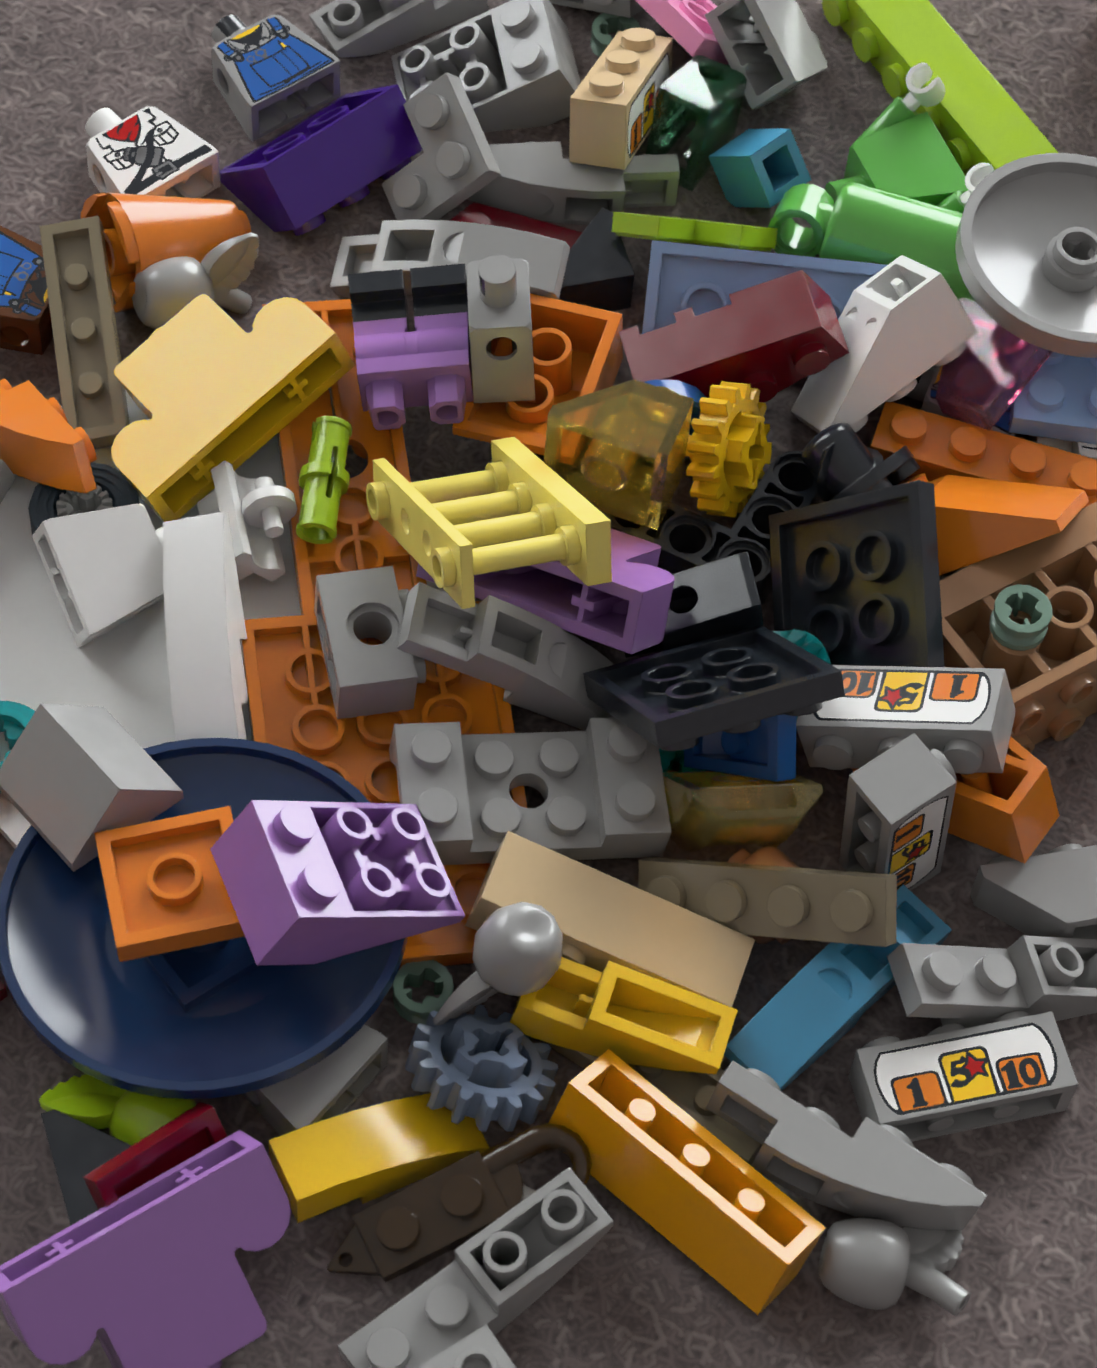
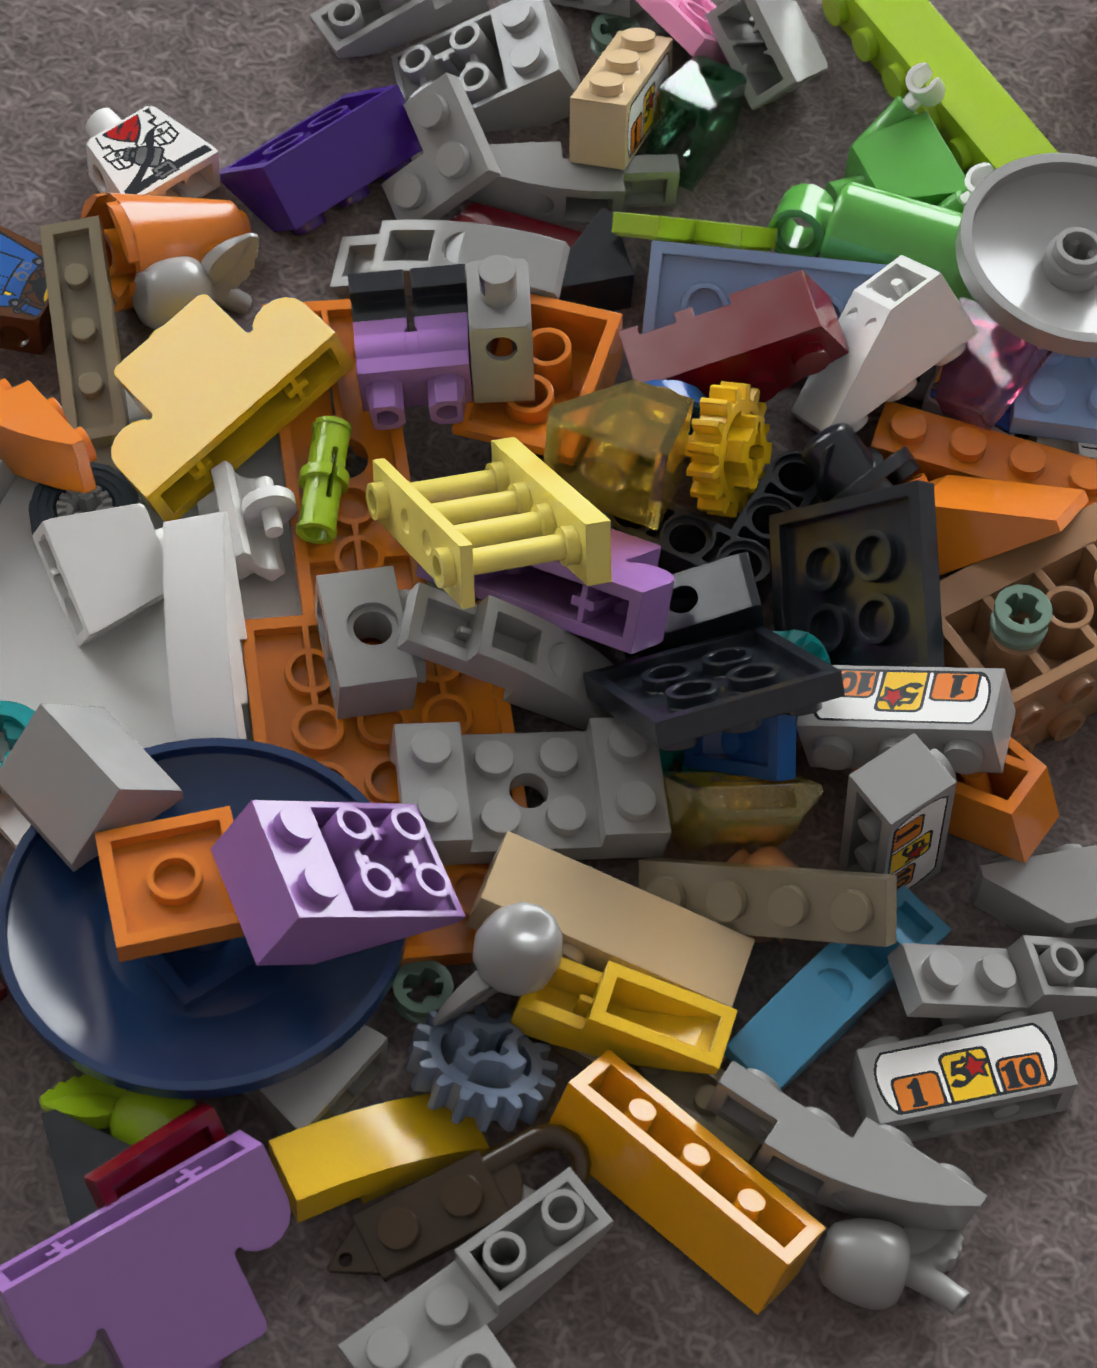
(271, 72): torso -> none
(759, 167): brick -> none

